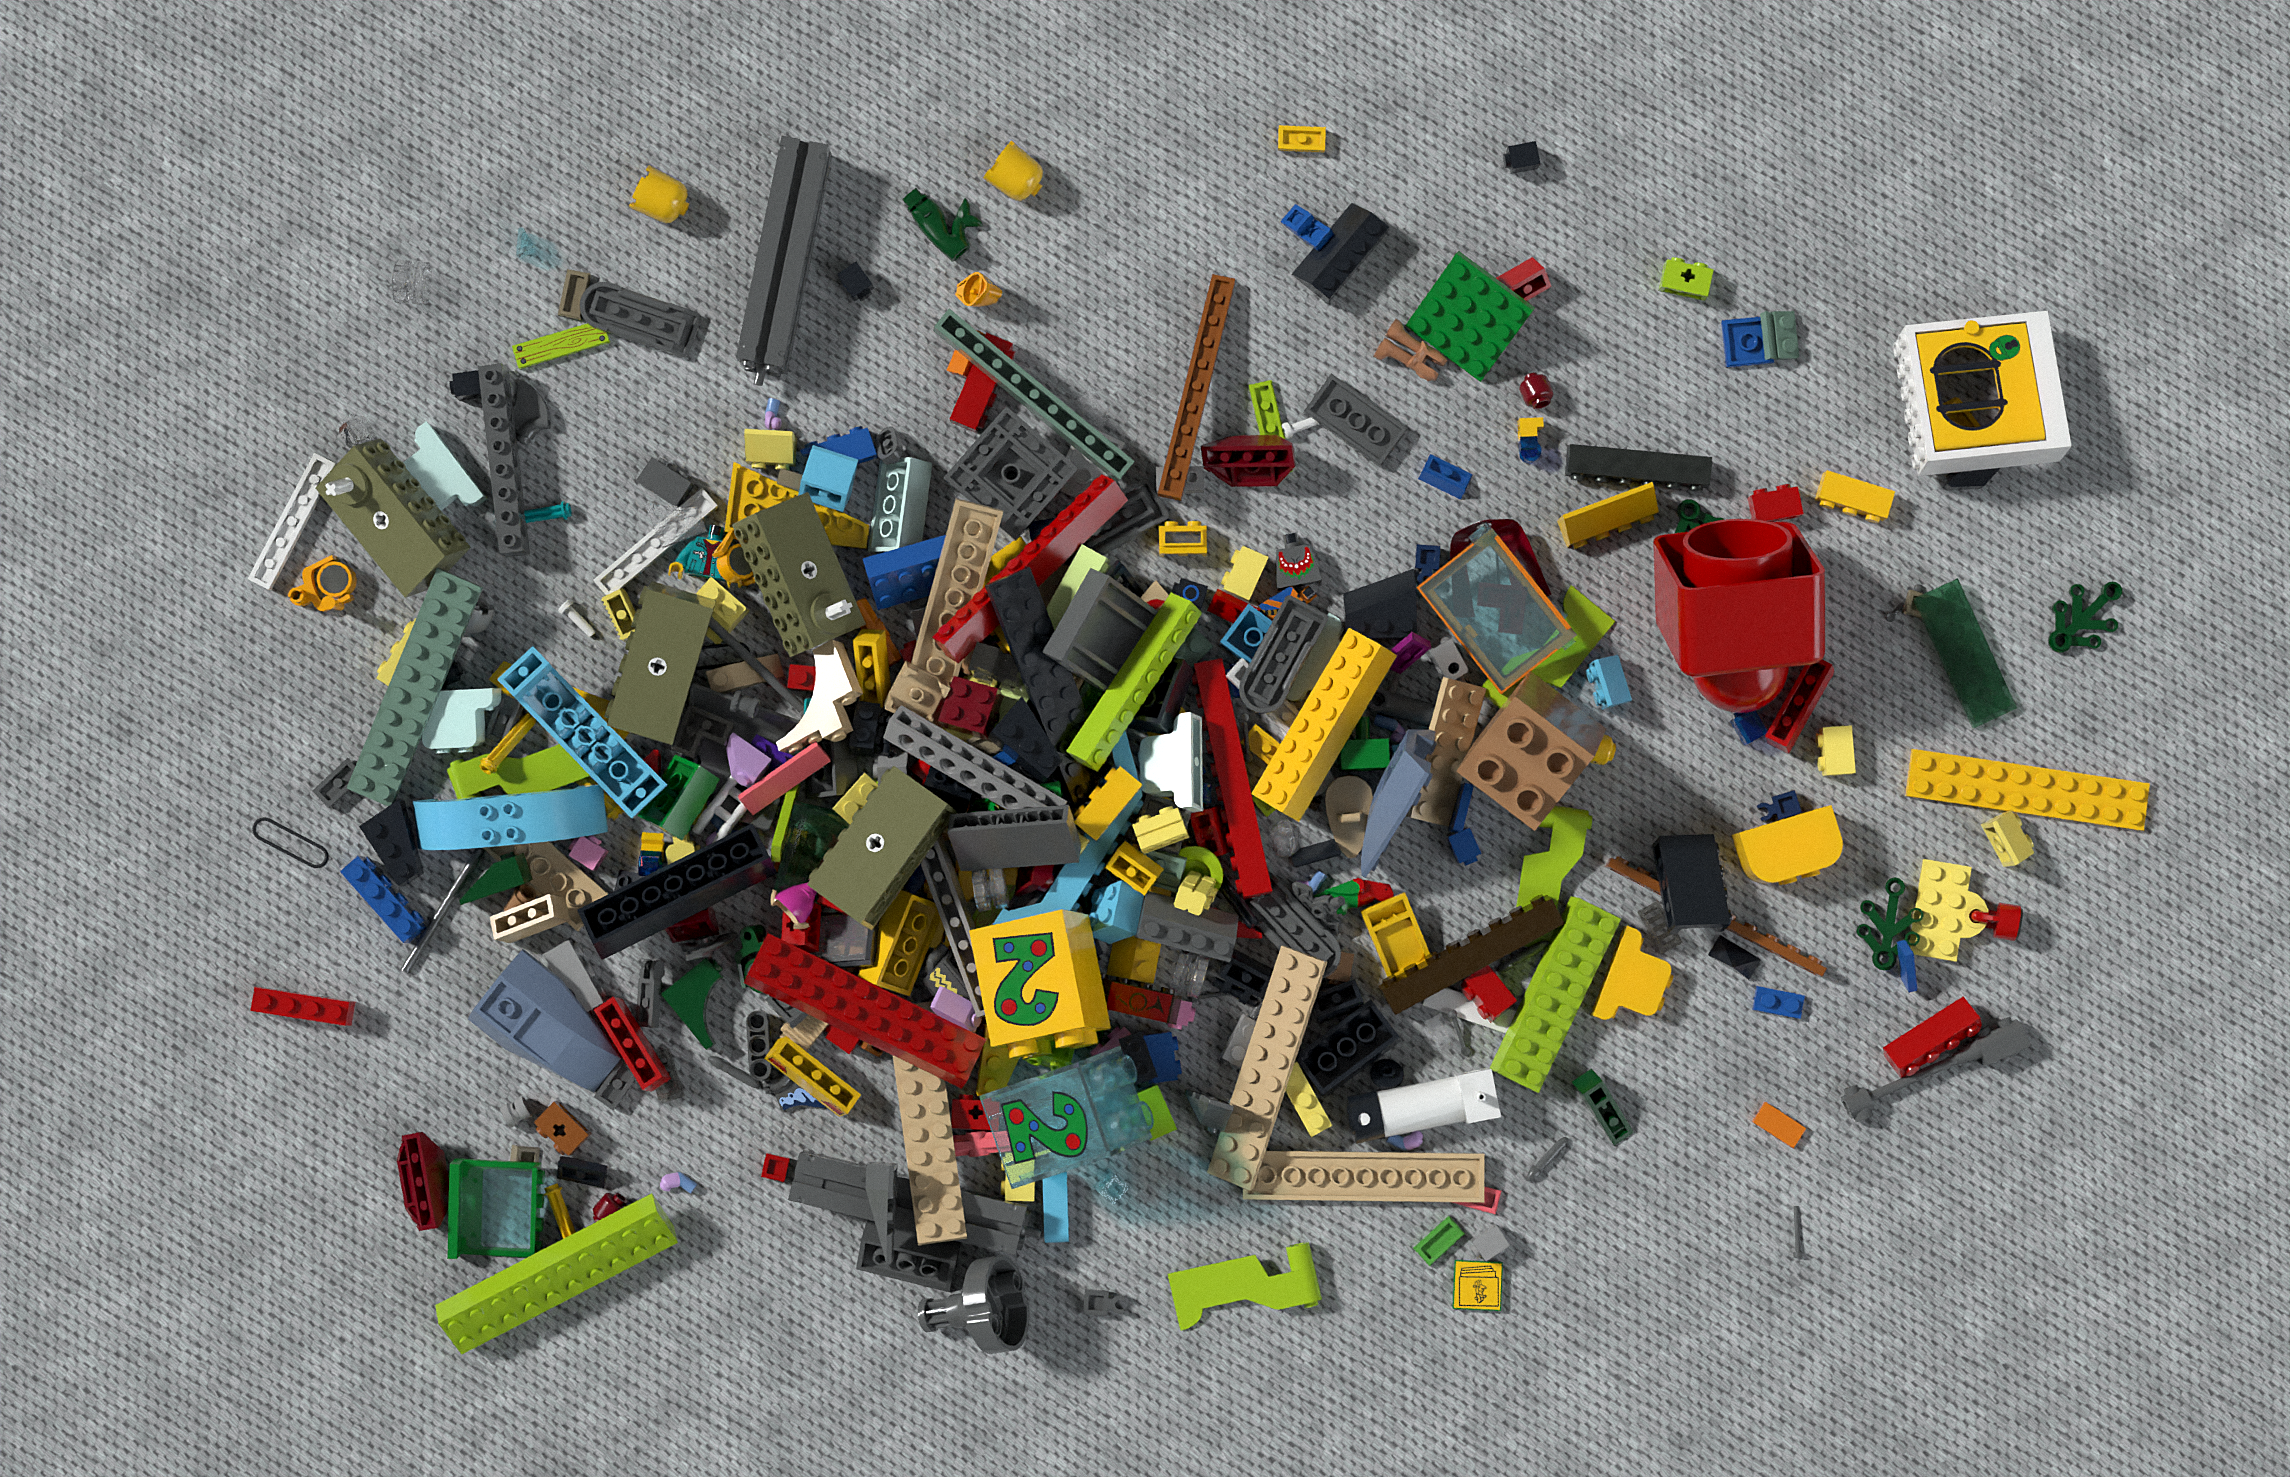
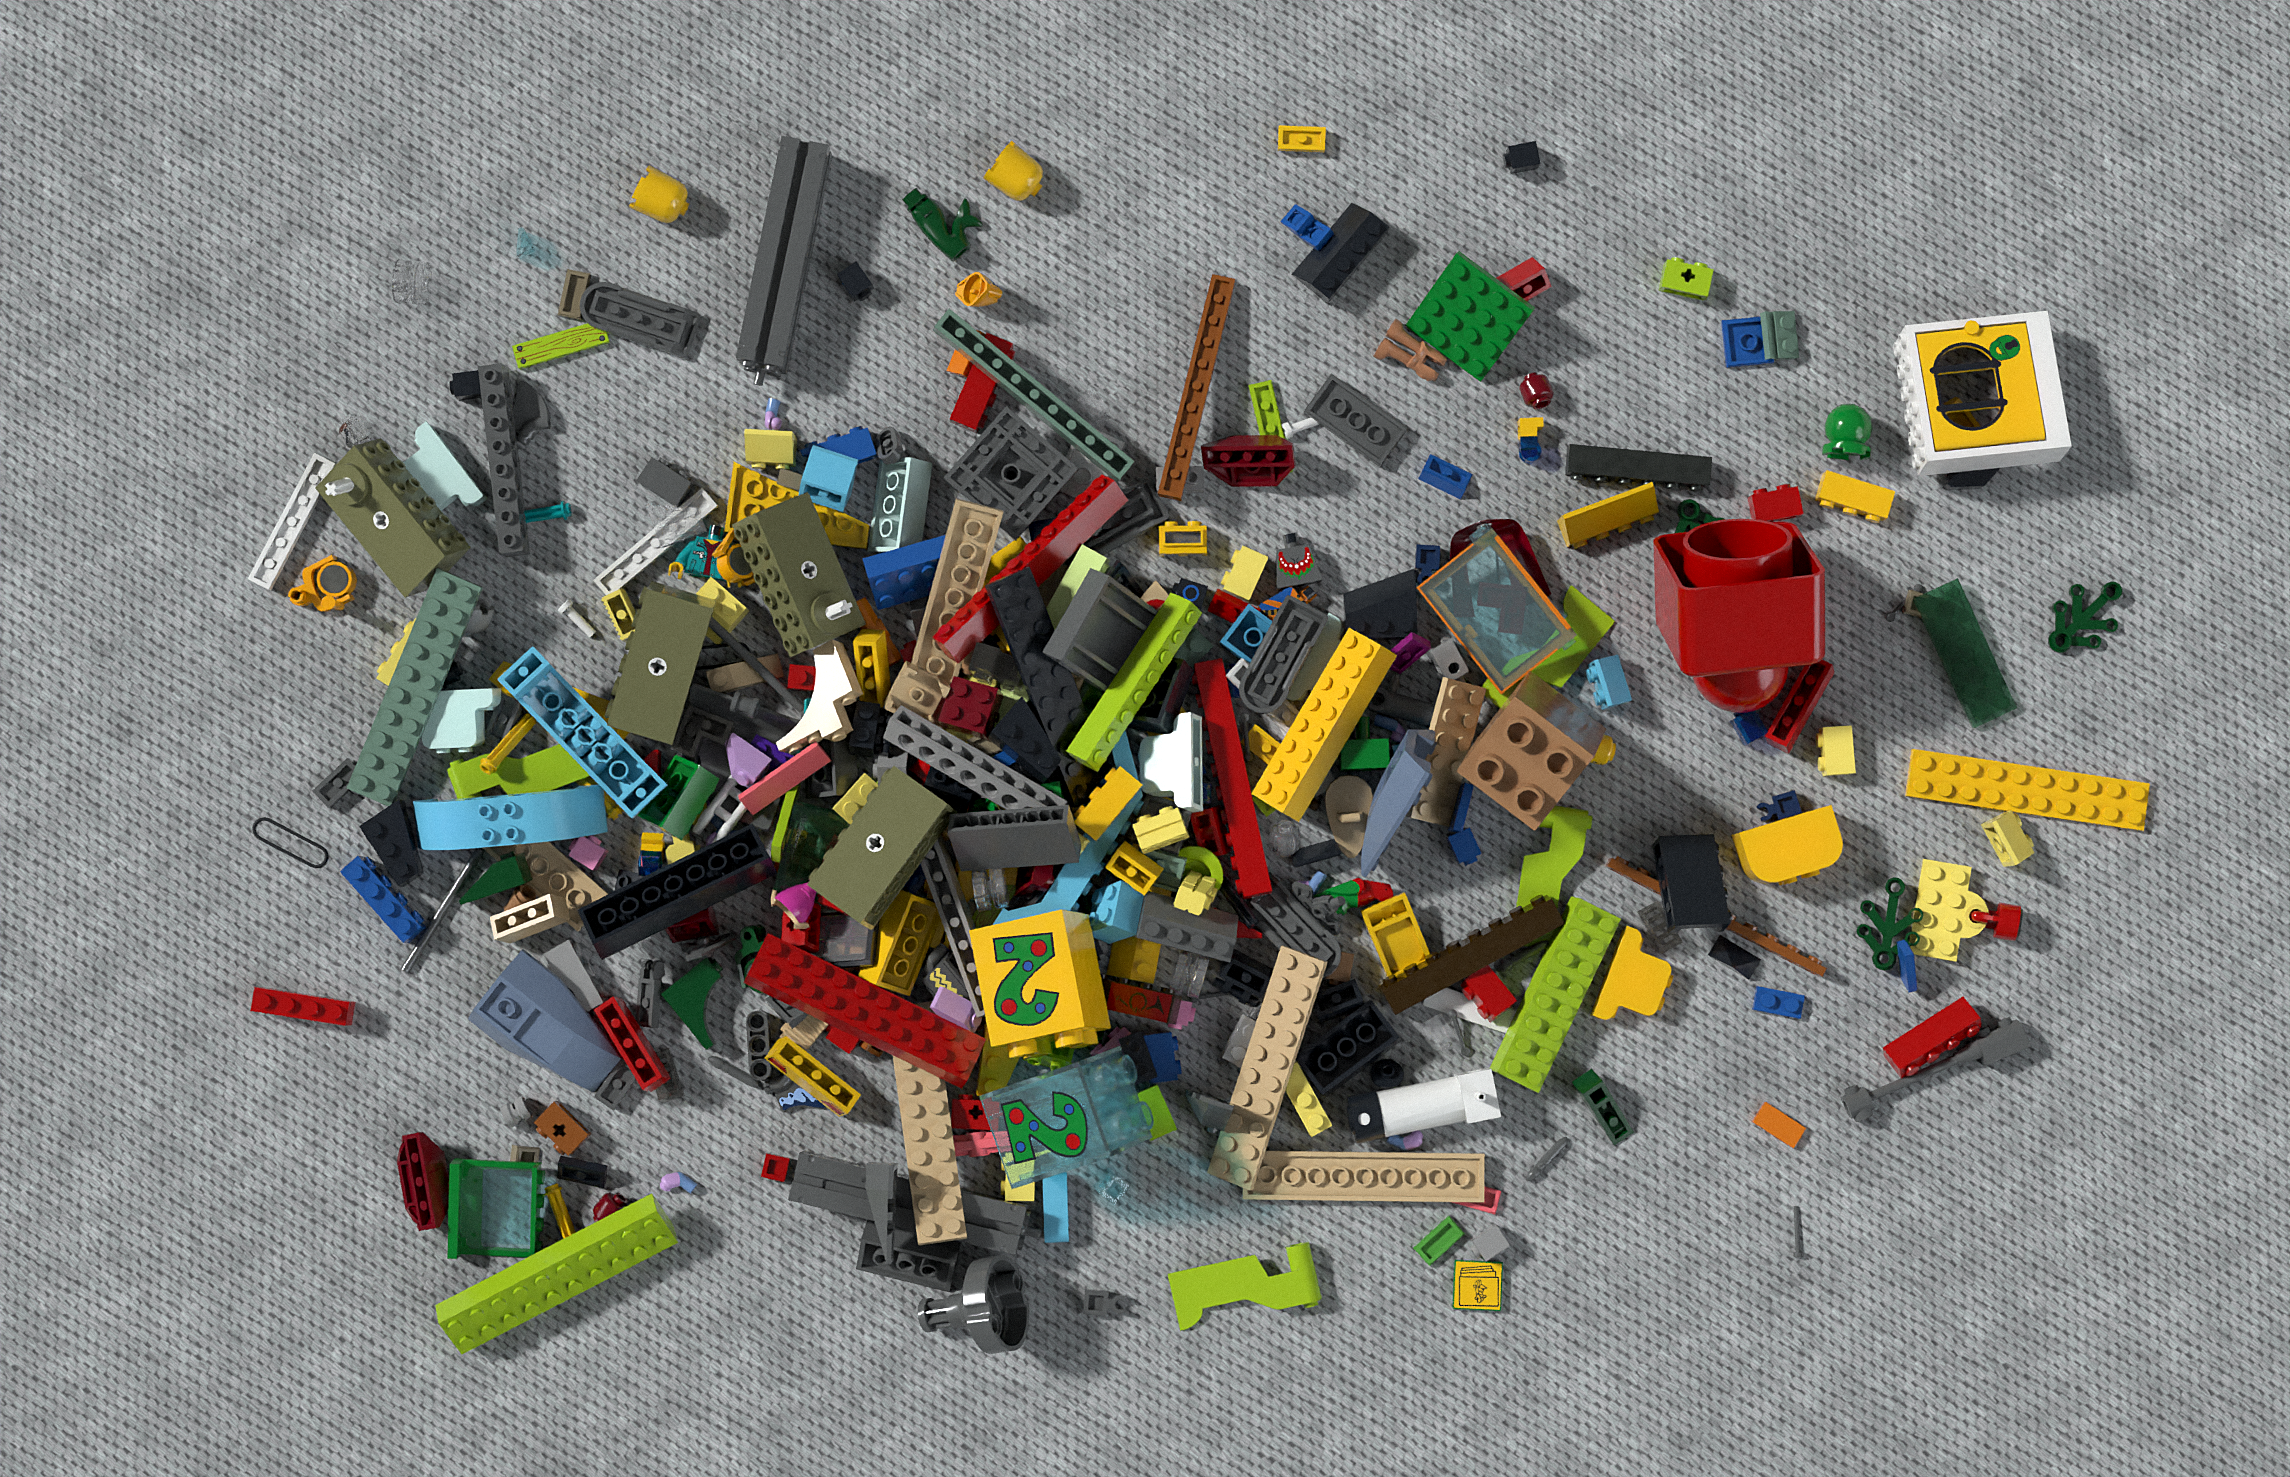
(1847, 430): none -> green tile

